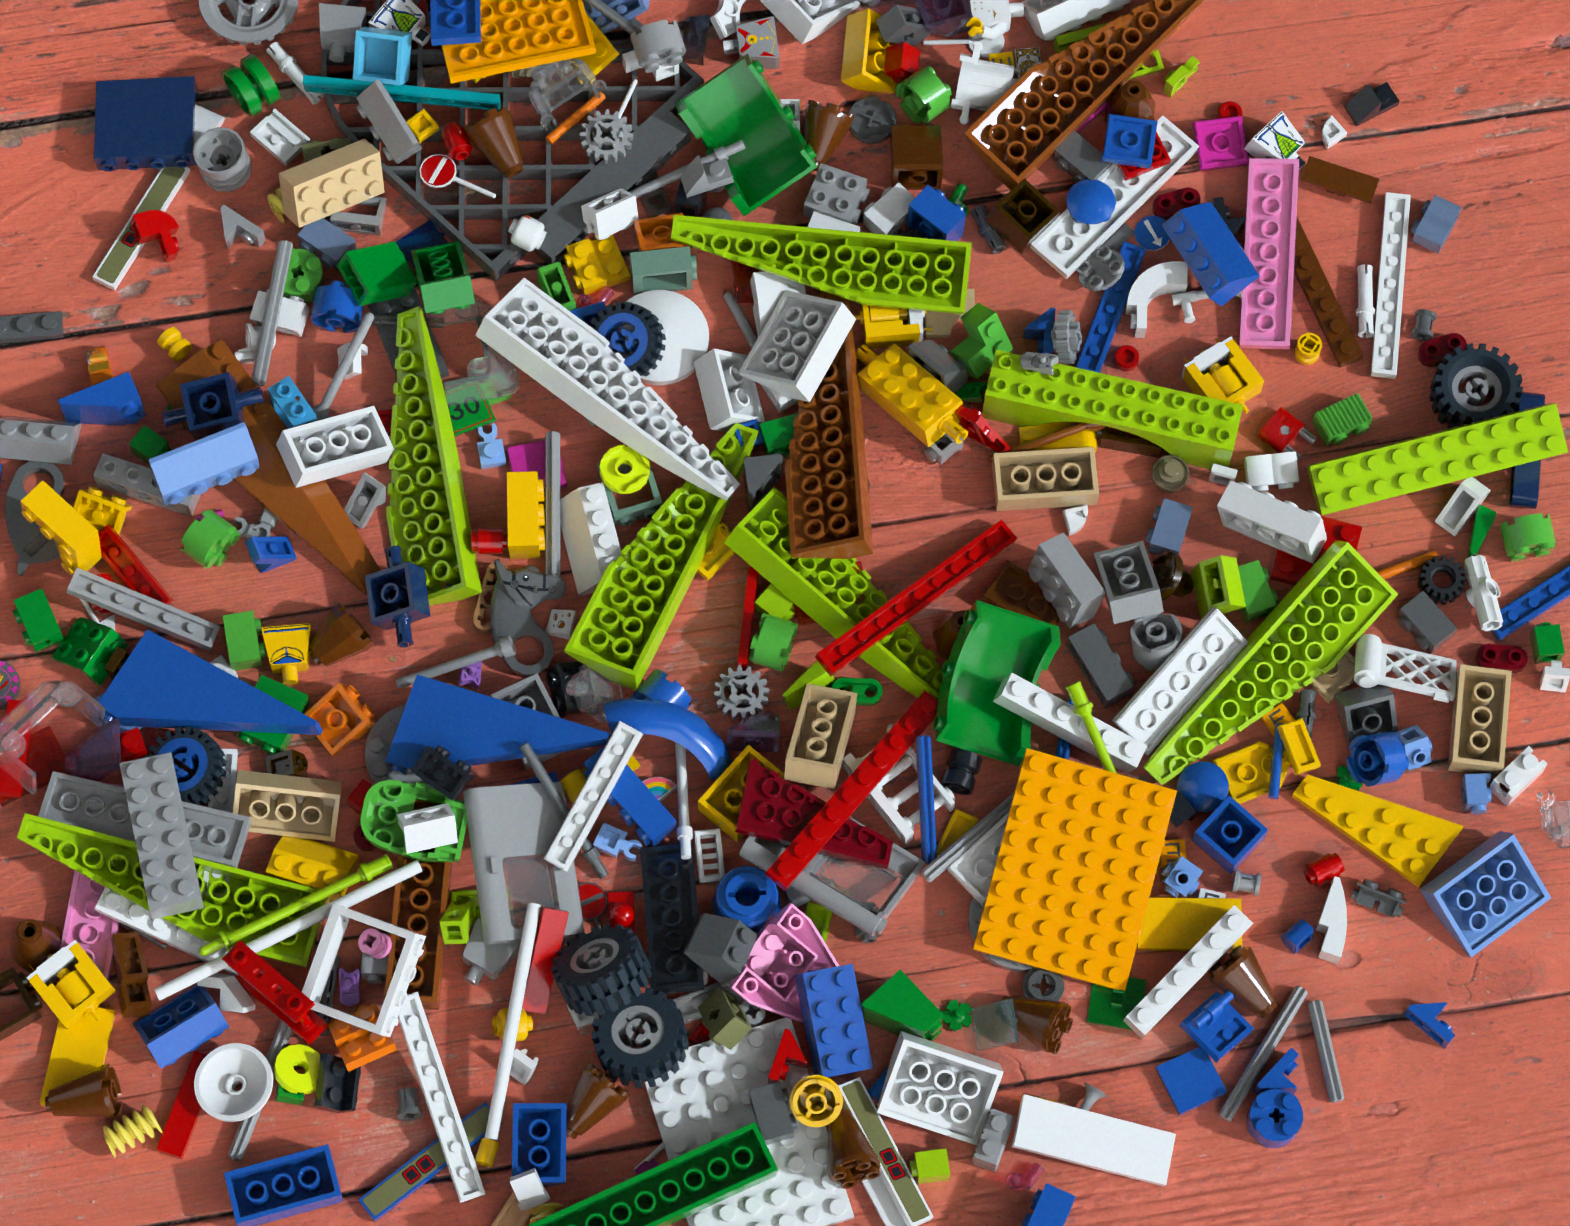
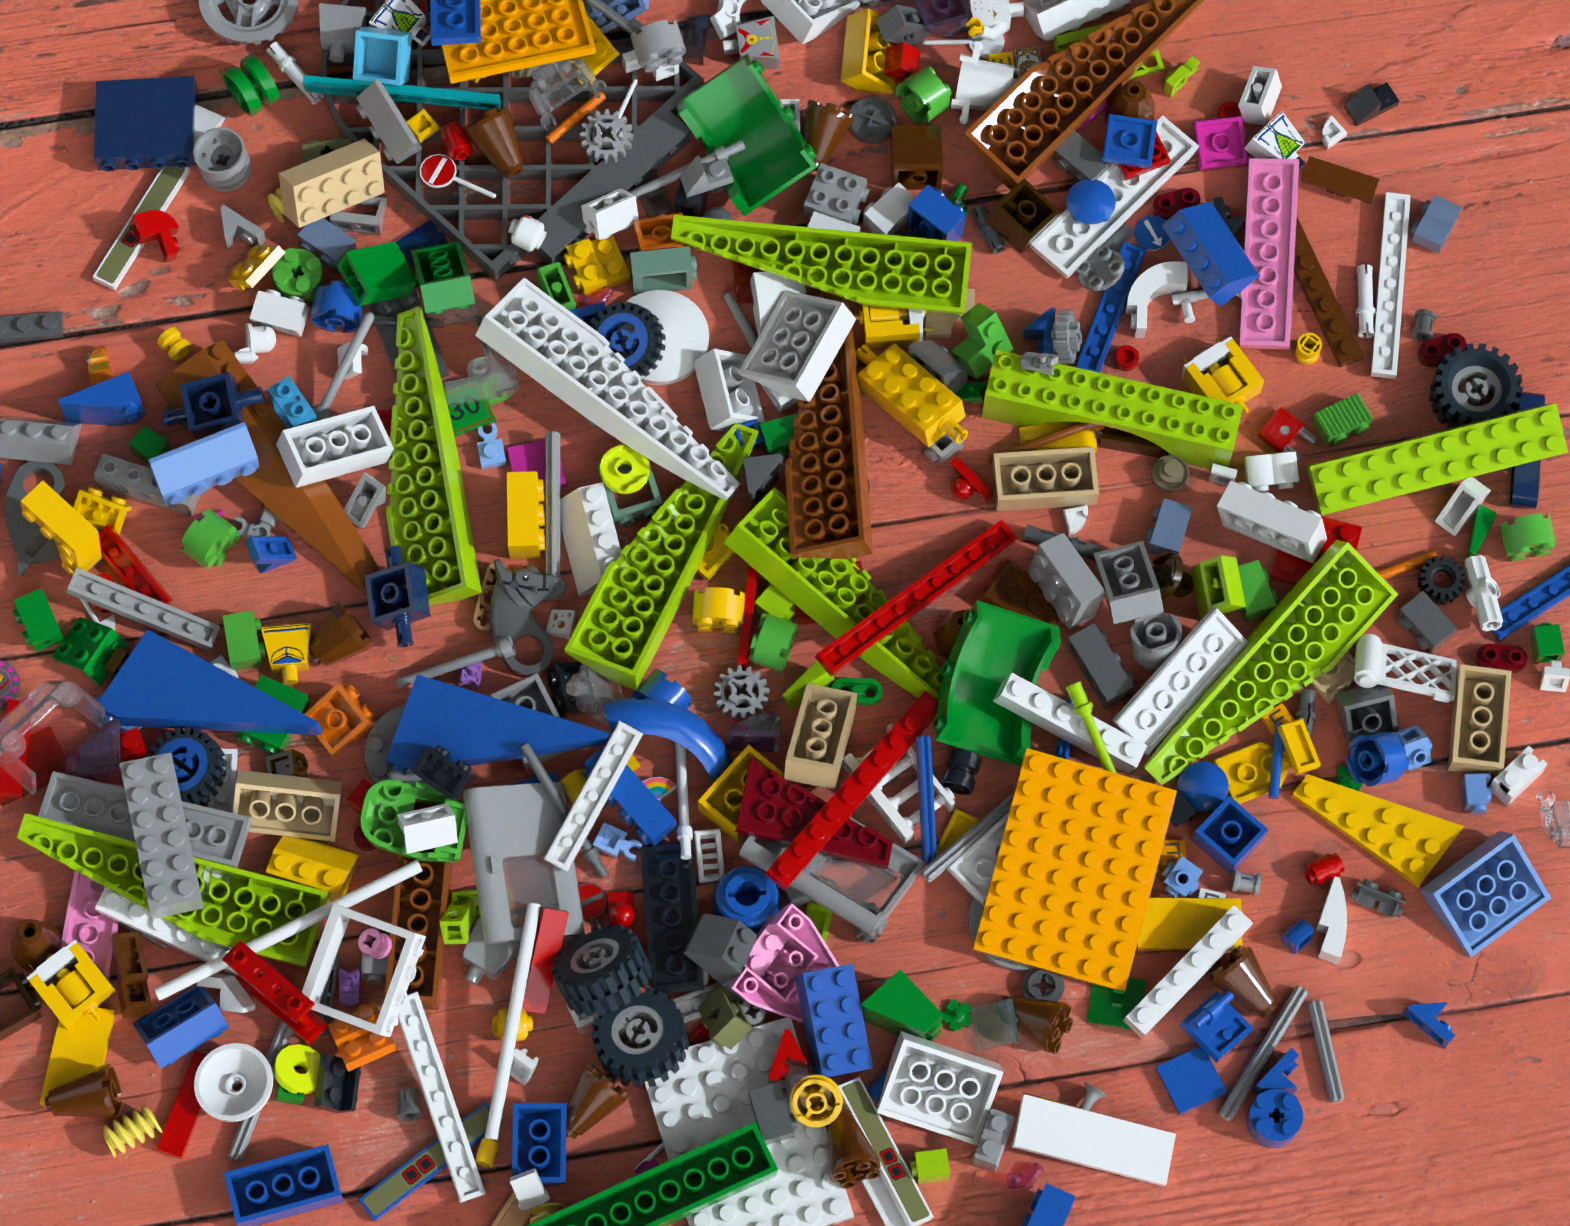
(258, 263): none -> yellow plate
(272, 312): light grey axle -> none
(279, 137): white plate -> none
(364, 873): lime bar -> none
(489, 541): red brick -> none
(718, 609): none -> yellow brick
(968, 482): none -> red tile
(981, 430): red wing -> none
(1039, 536): none -> dark grey pin
(1260, 95): none -> white brick

